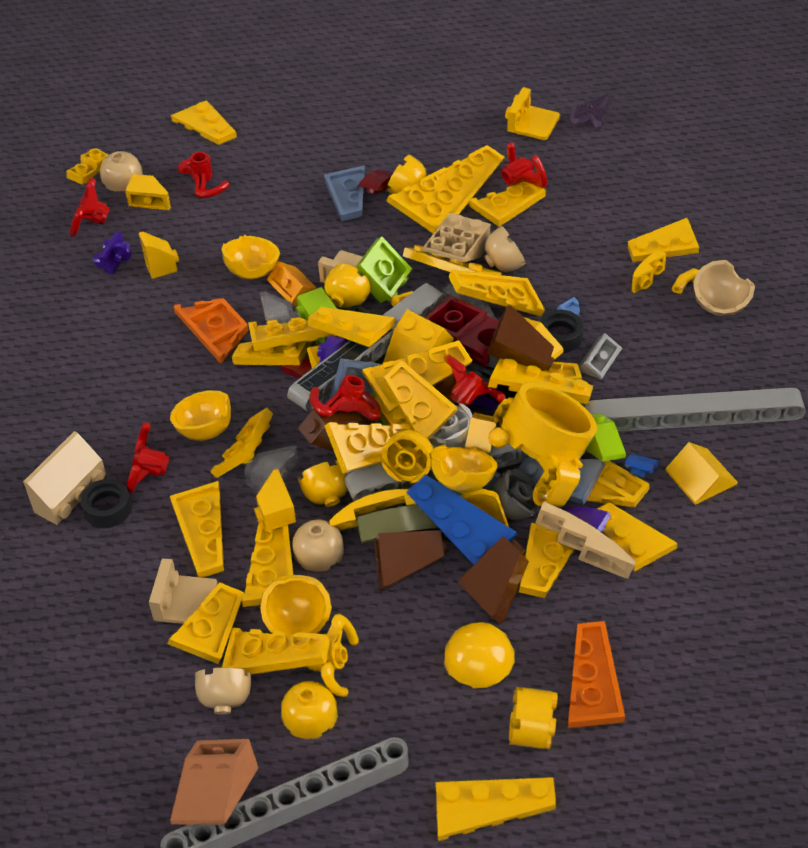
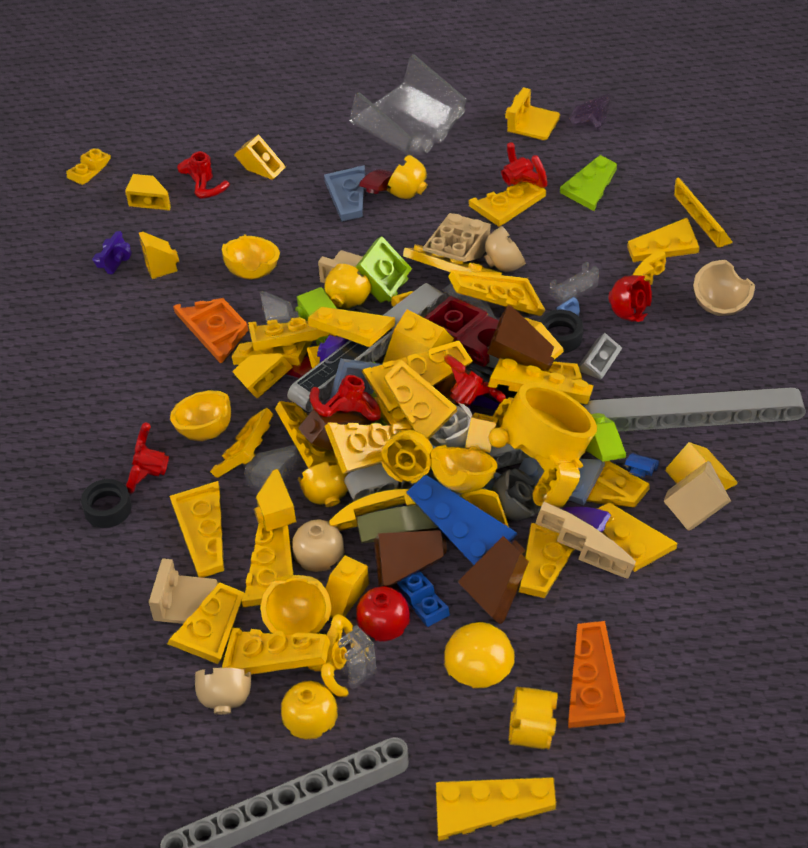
(62, 478): tan slope -> none
(89, 208): red piece -> none
(118, 169): tan cylinder -> none
(206, 121): yellow wing -> none
(213, 781): nougat slope -> none
(259, 158): none -> yellow slope
(261, 372): none -> yellow slope
(289, 282): light orange panel -> none
(292, 418): none -> yellow wing
(346, 585): none -> yellow slope
(360, 658): none -> clear hinge
(383, 613): none -> red cylinder
(414, 112): none -> clear windscreen
(422, 598): none -> blue slope
(447, 189): yellow wing -> none
(576, 285): none -> clear hinge
(590, 182): none -> lime wing
(628, 294): none -> red cylinder
(683, 279): yellow arm -> none
(697, 496): none -> tan slope
(700, 214): none -> yellow slope

